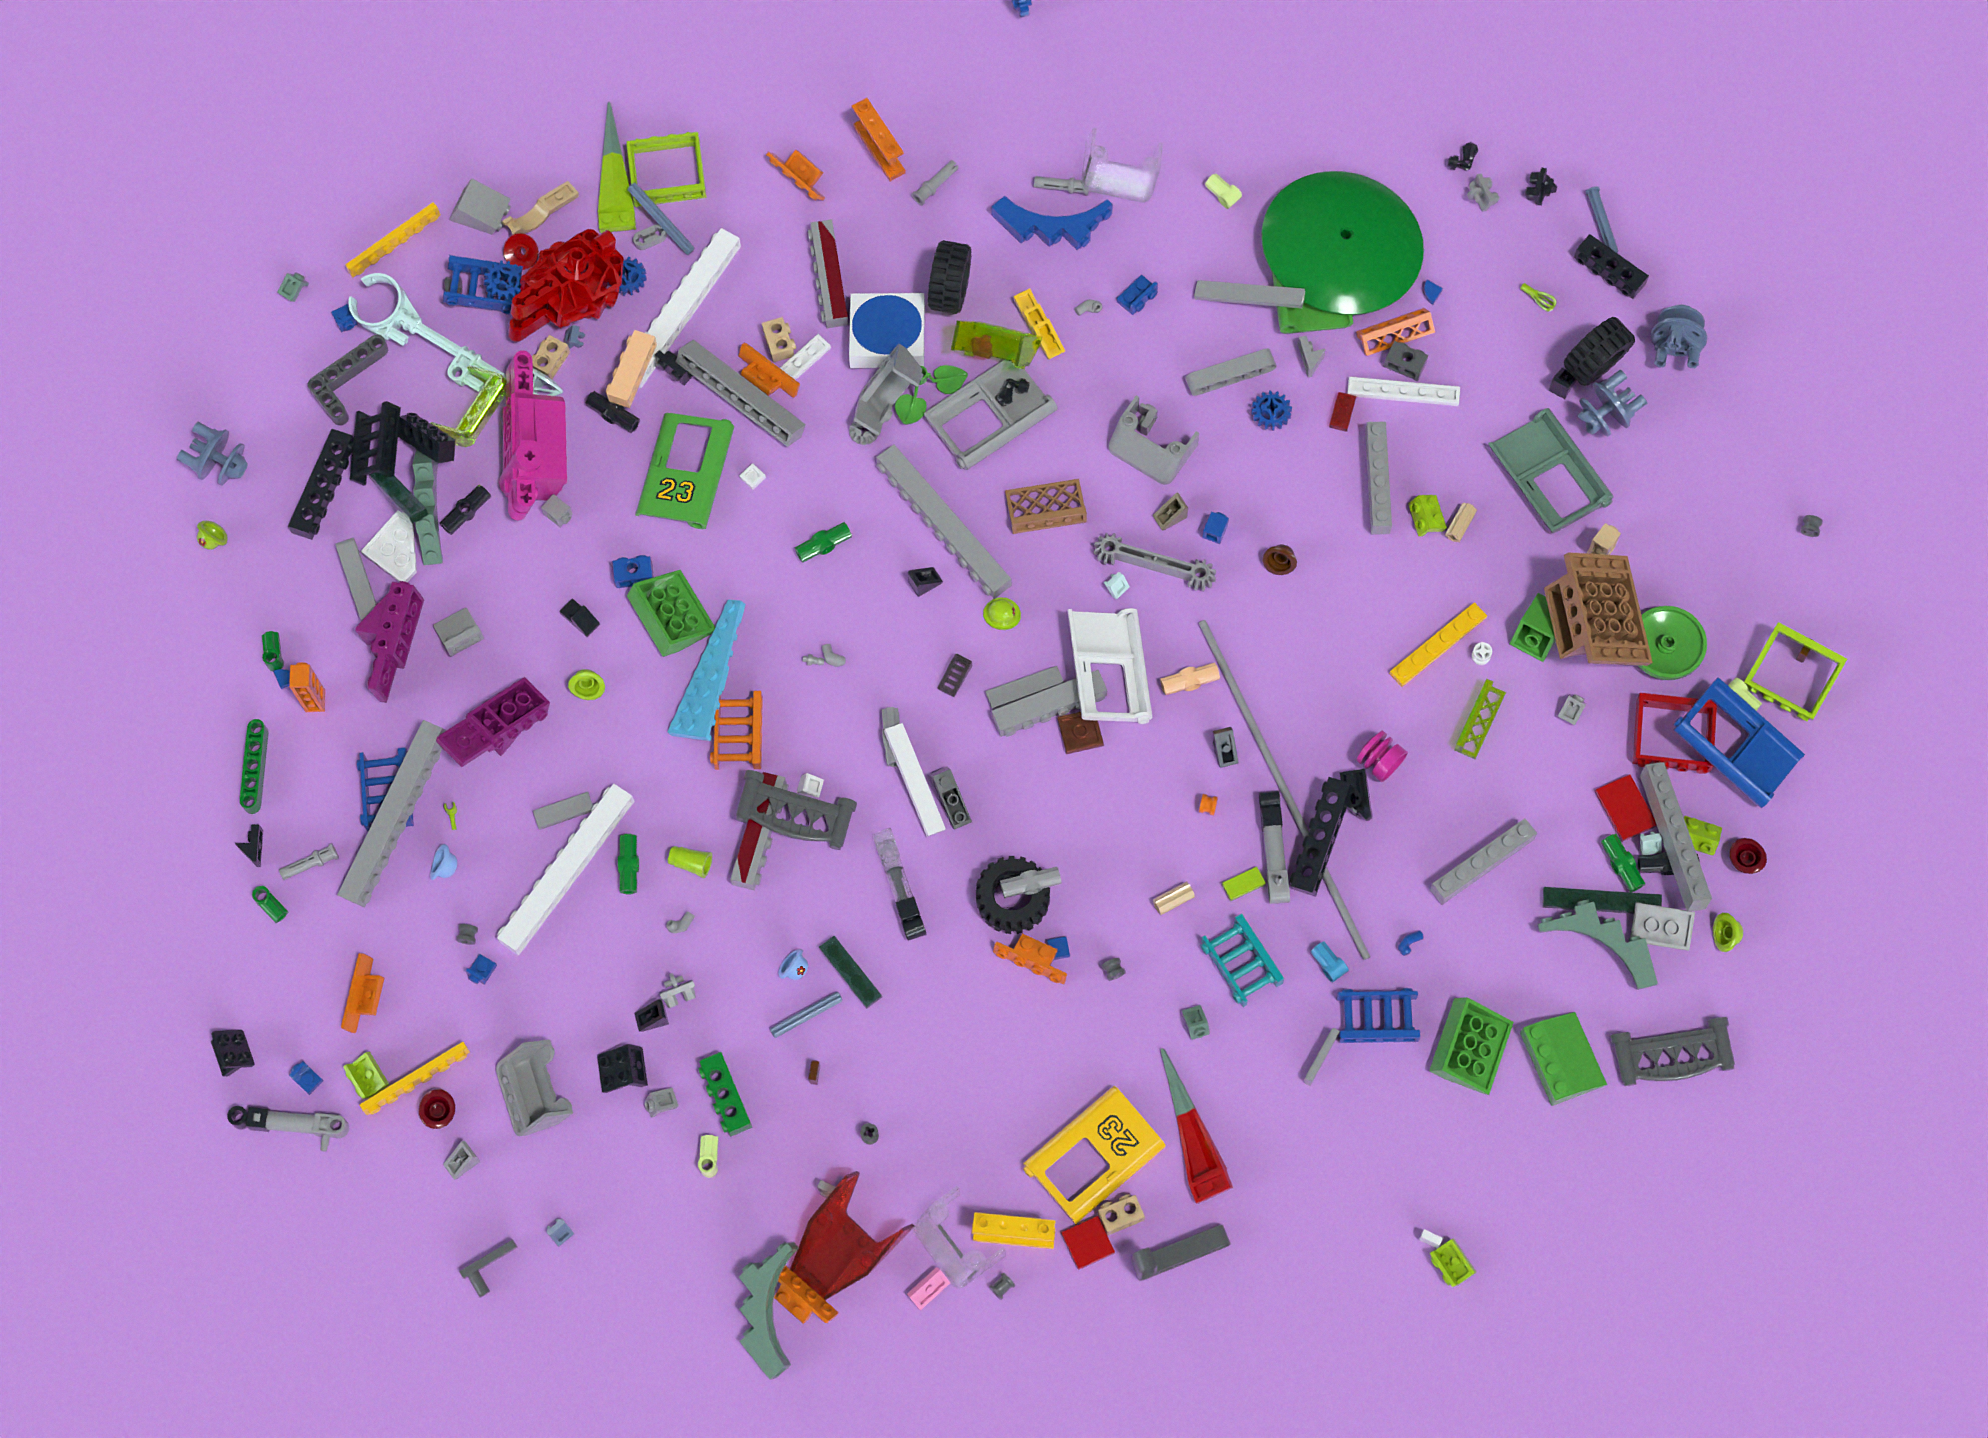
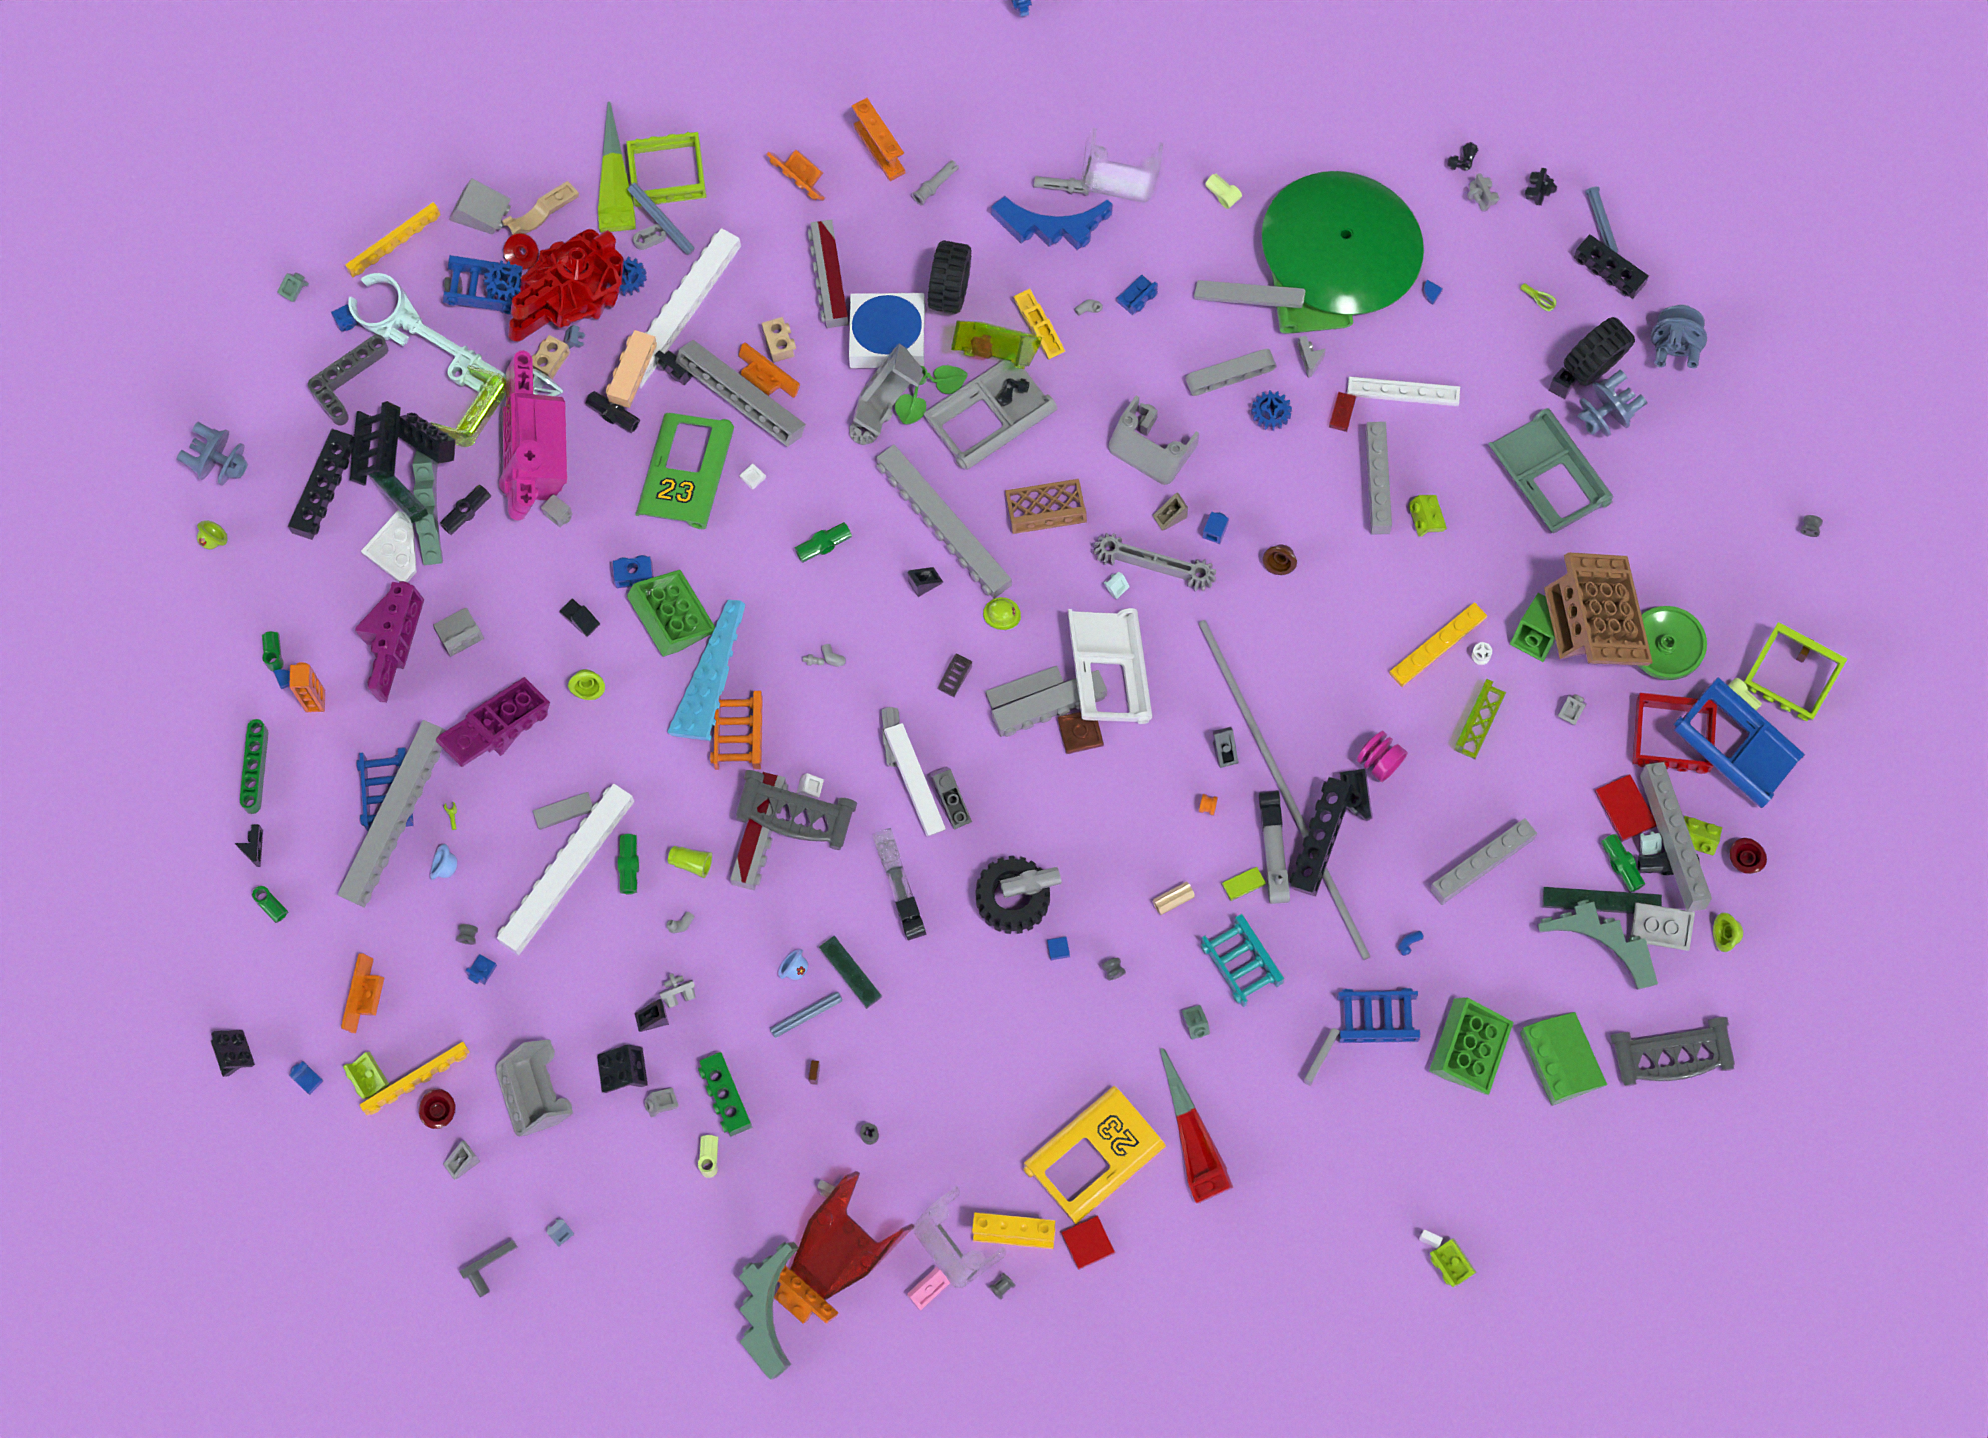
(265, 1120): light grey piece -> none
(317, 858): light grey pin -> none
(356, 576): light grey beam -> none
(806, 357): white tile -> none
(1032, 955): orange bracket -> none
(1123, 1219): tan brick -> none
(1153, 1263): dark grey beam -> none
(1190, 679): light nougat piece -> none
(1331, 965): dark azure piece -> none
(1396, 324): orange fence -> none
(1410, 369): dark grey brick -> none
(1461, 522): tan axle -> none
(1605, 540): tan brick -> none

